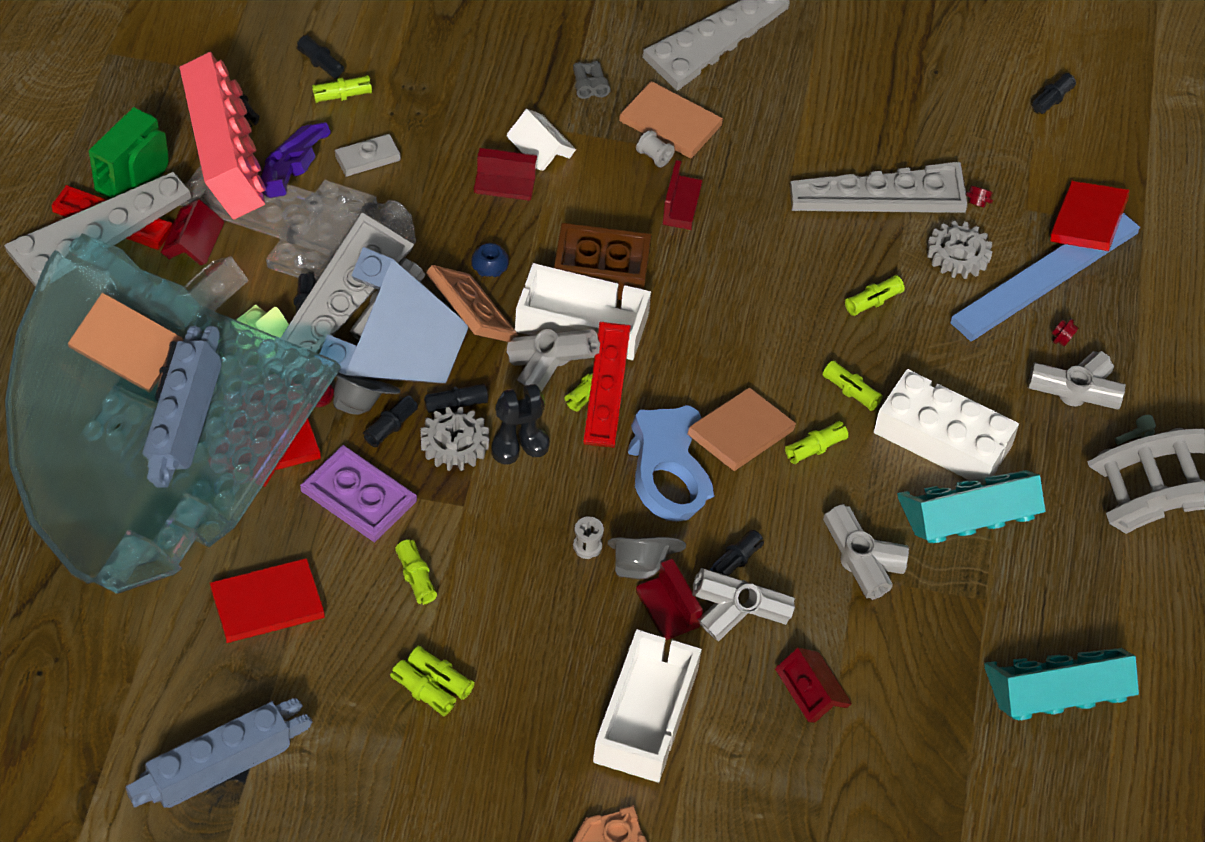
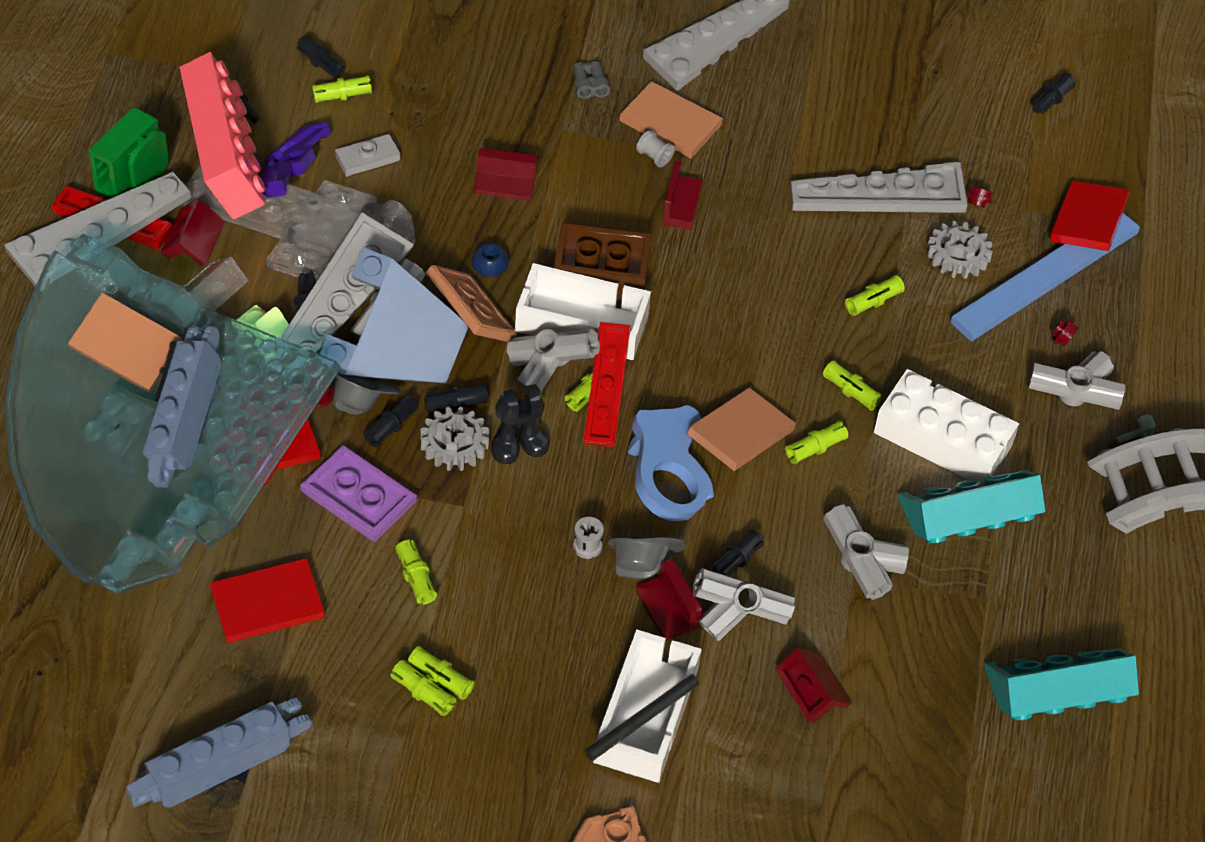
(538, 137): white panel -> none
(641, 717): none -> pearl dark grey bar

